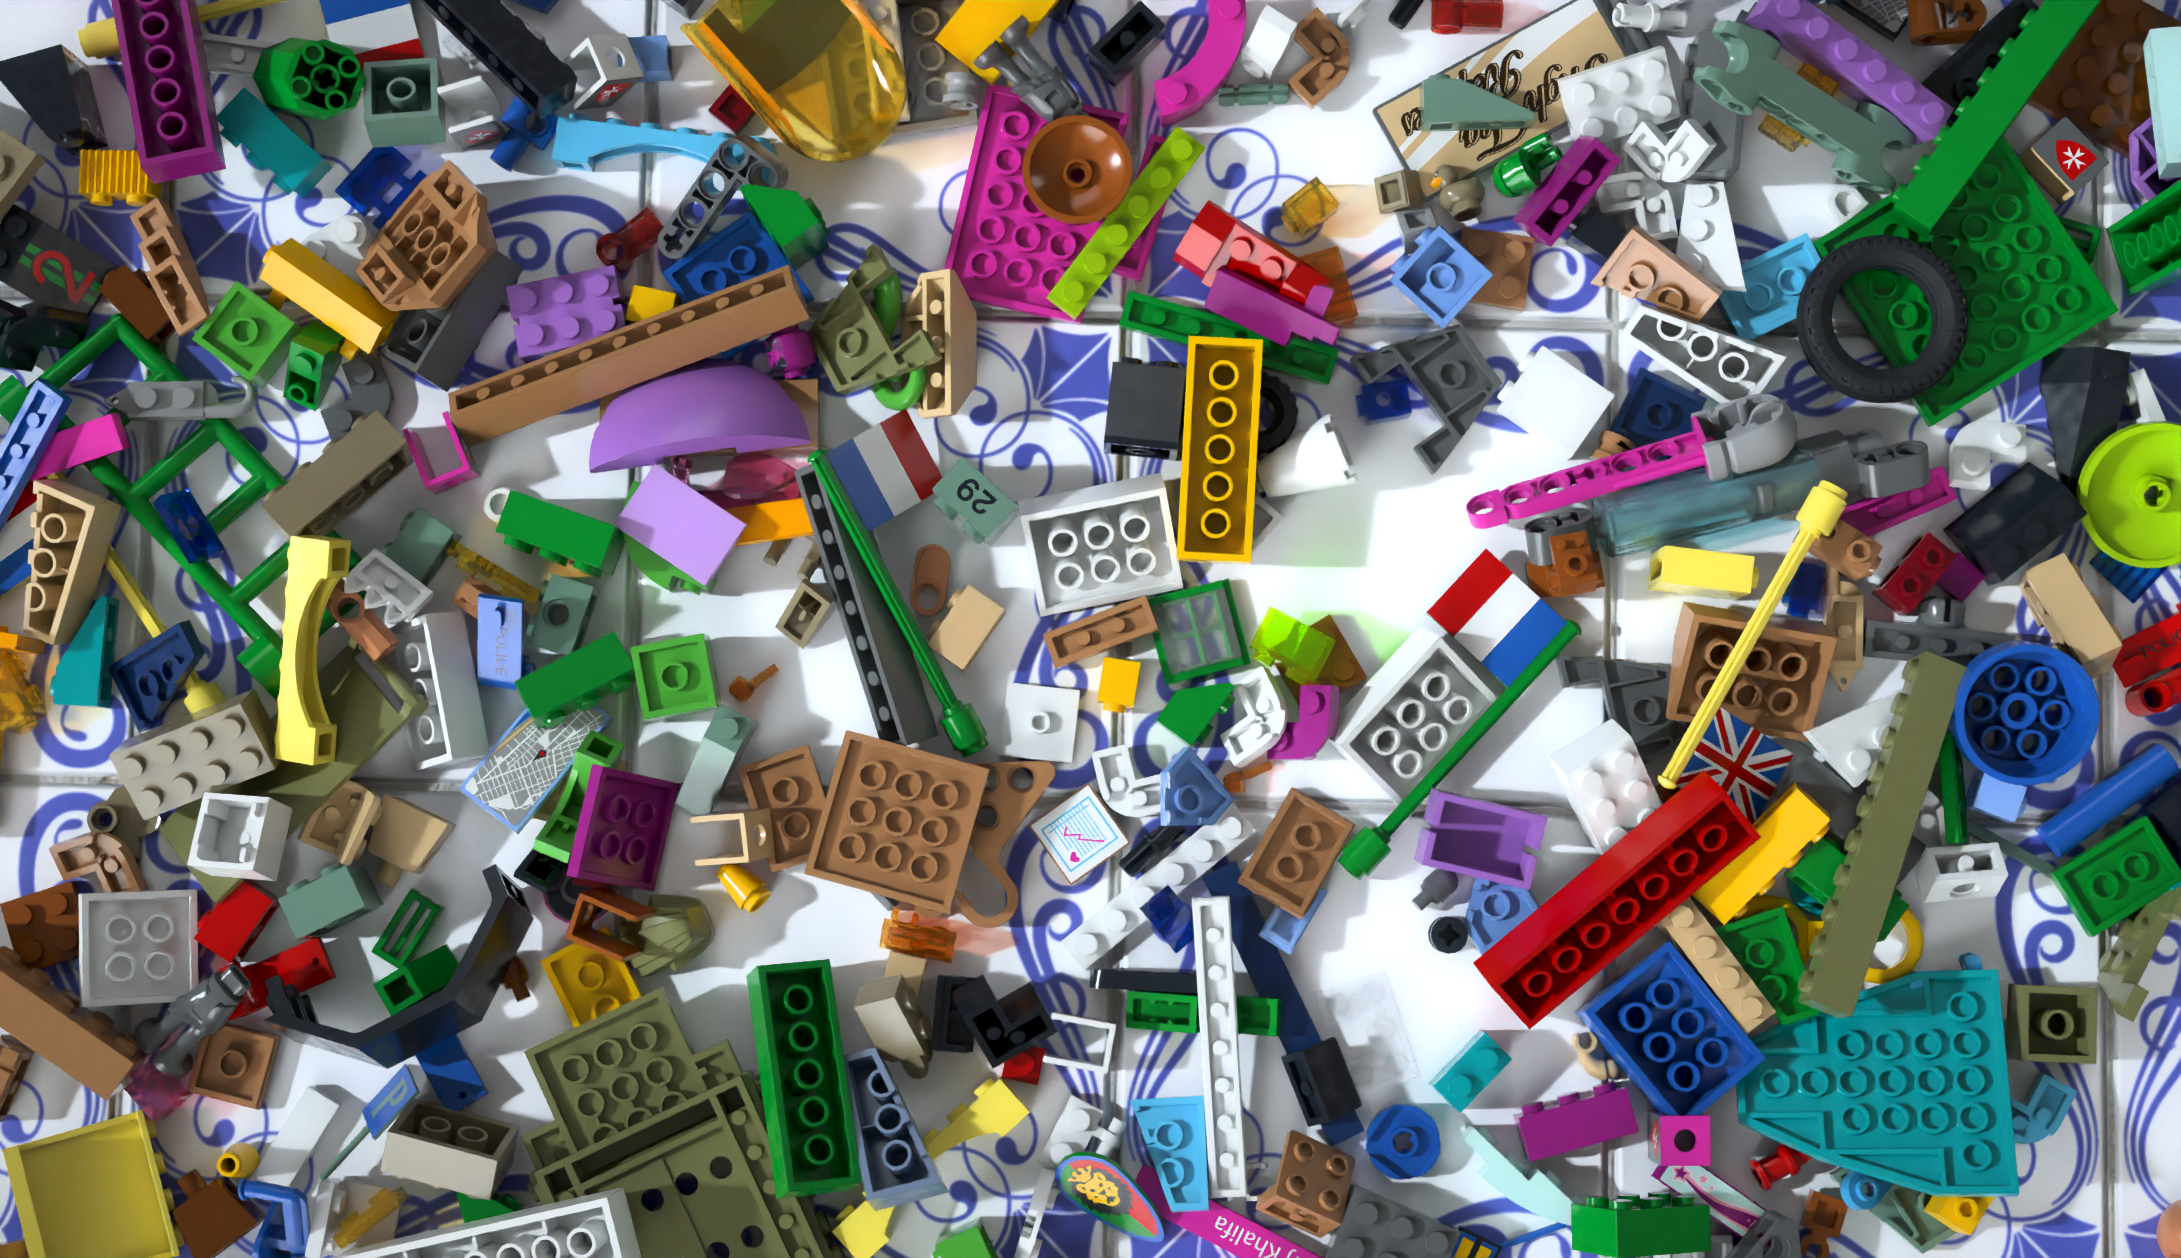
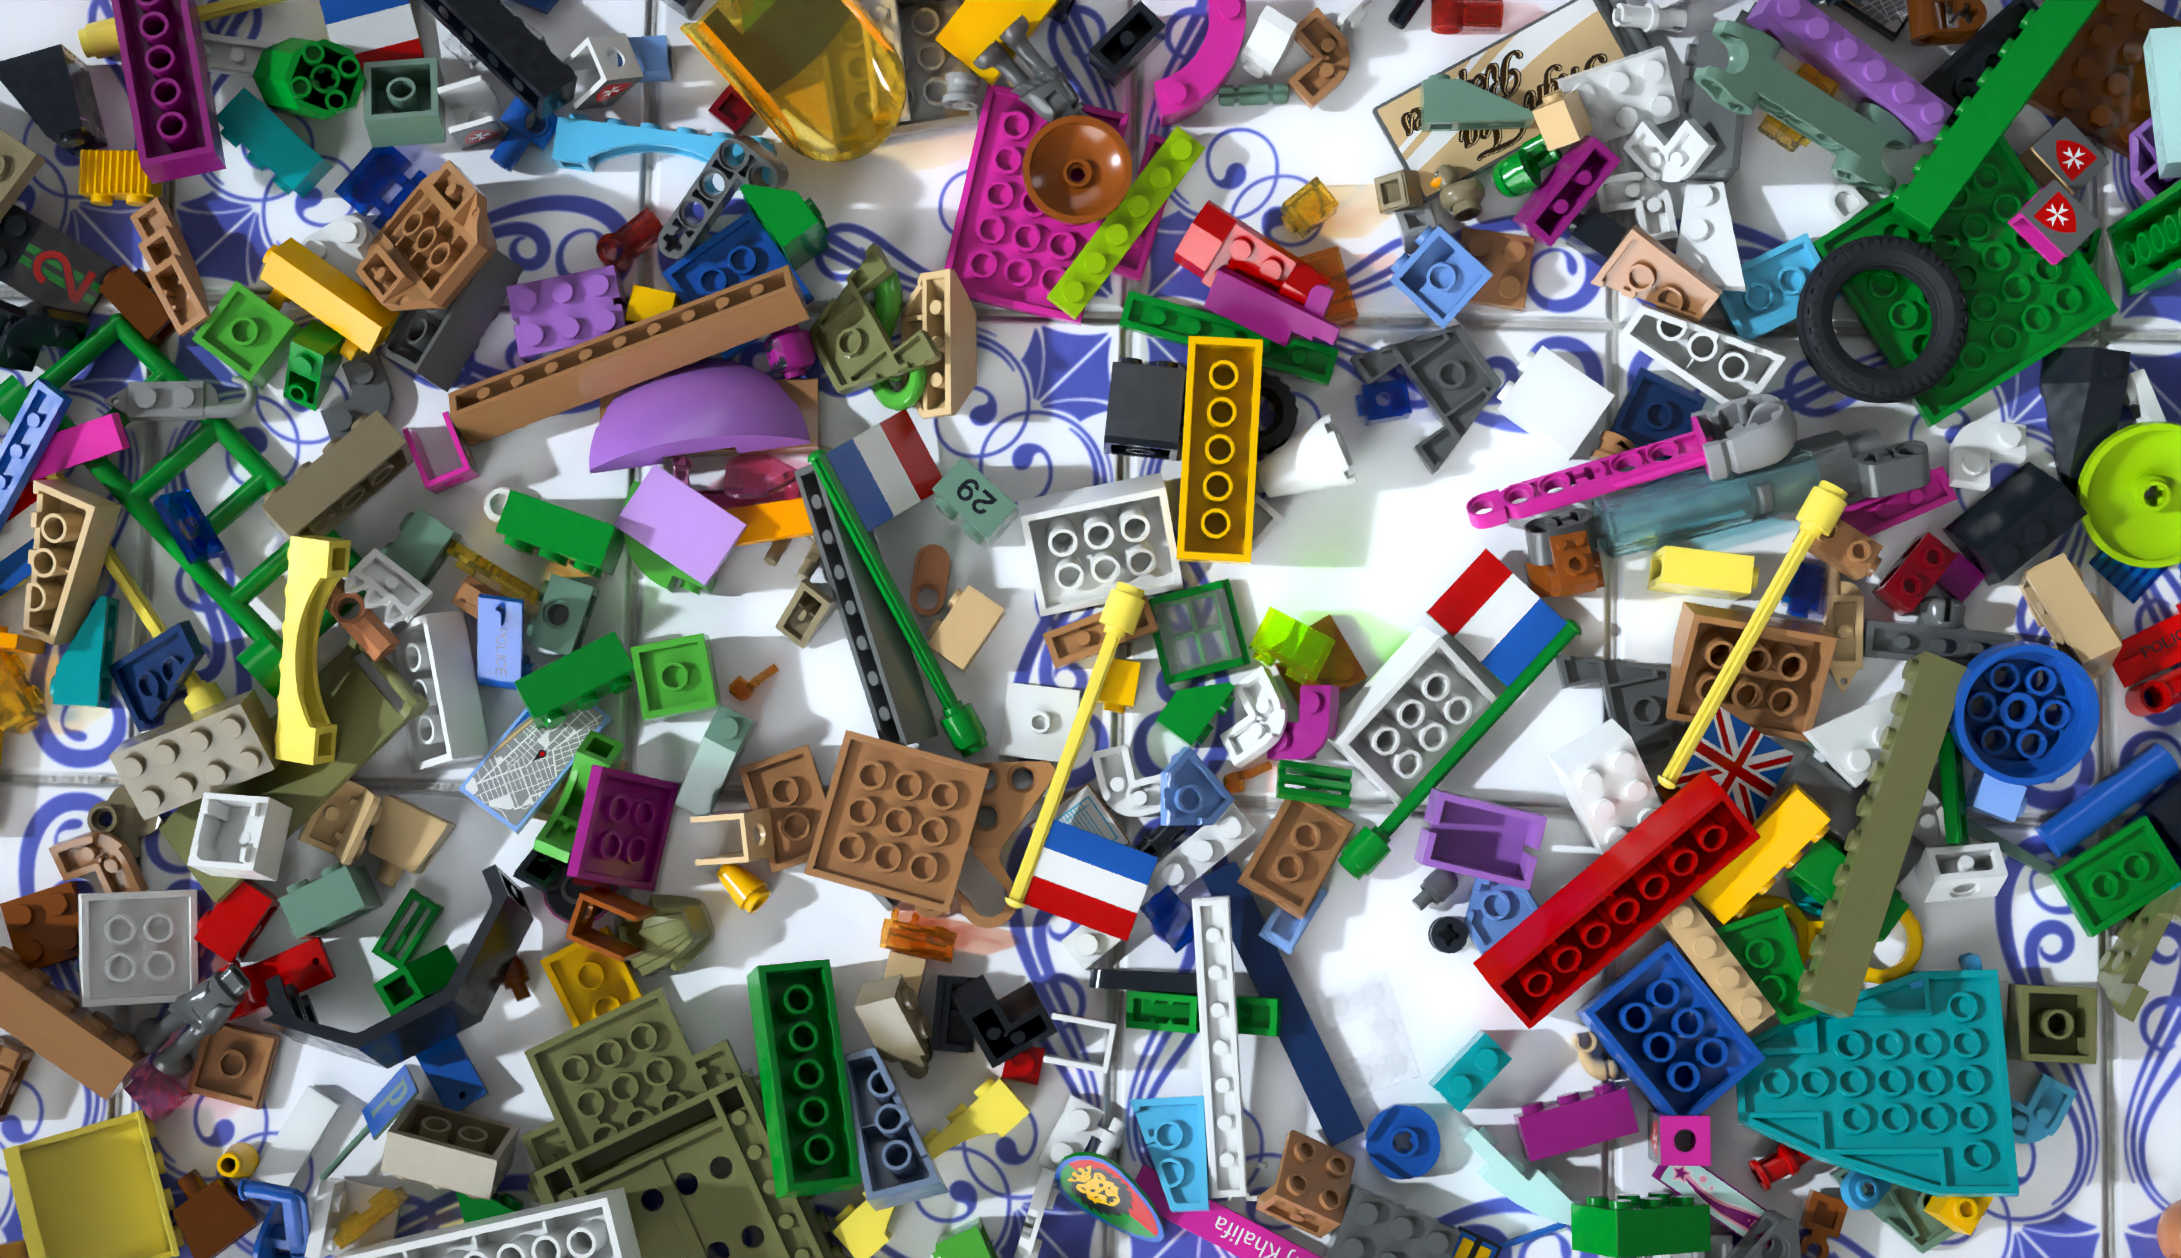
(1071, 868): none -> flag
(1317, 772): none -> green tile
(1321, 1082): black panel -> none
(1562, 119): none -> brick
(2054, 222): none -> piece

